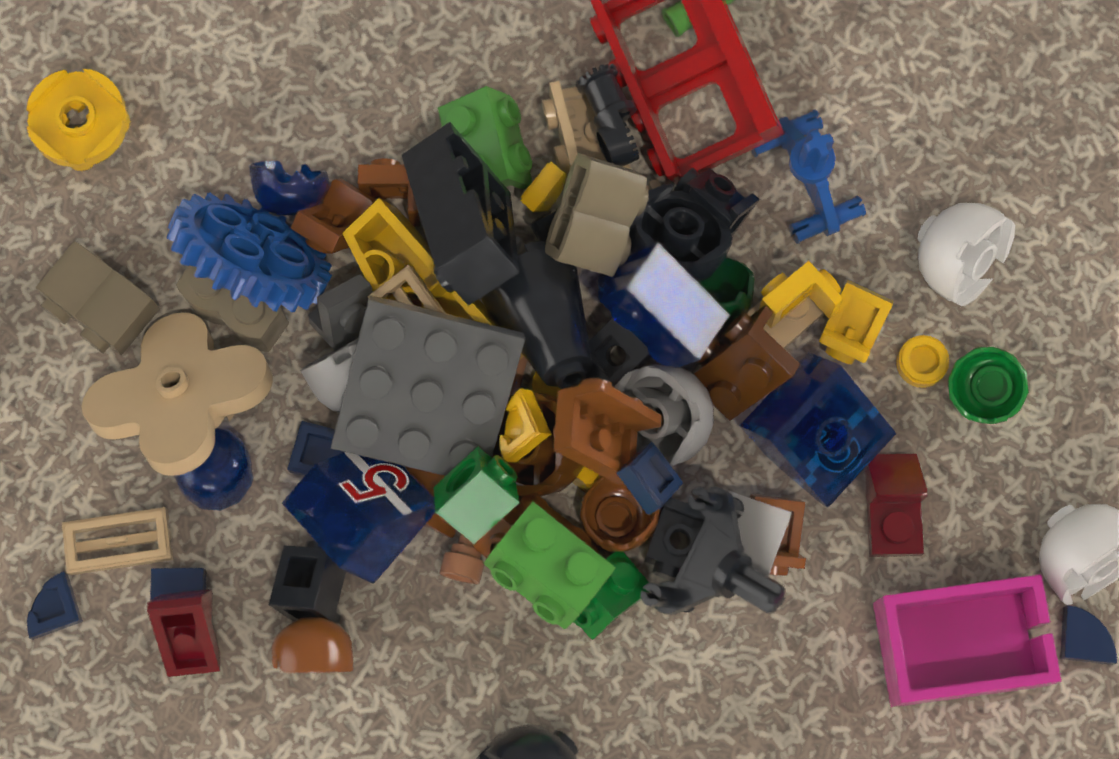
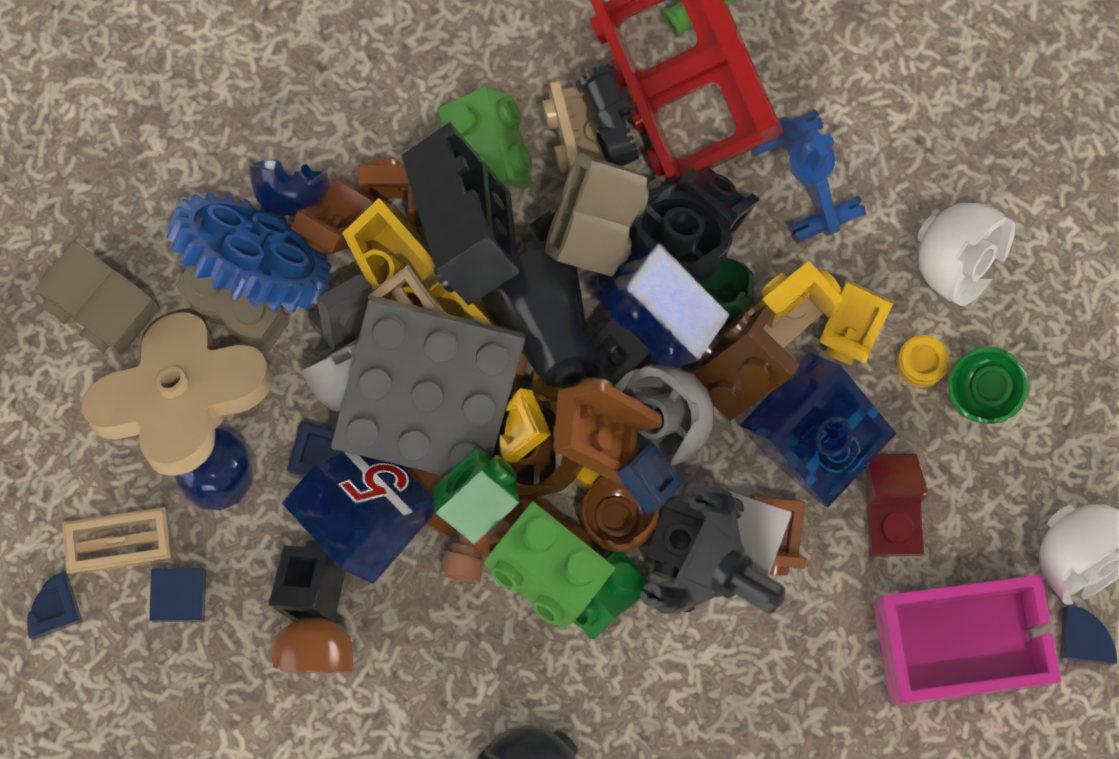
(78, 91): yellow plate -> none
(185, 632): dark red slope -> none
(545, 188): yellow tile -> none

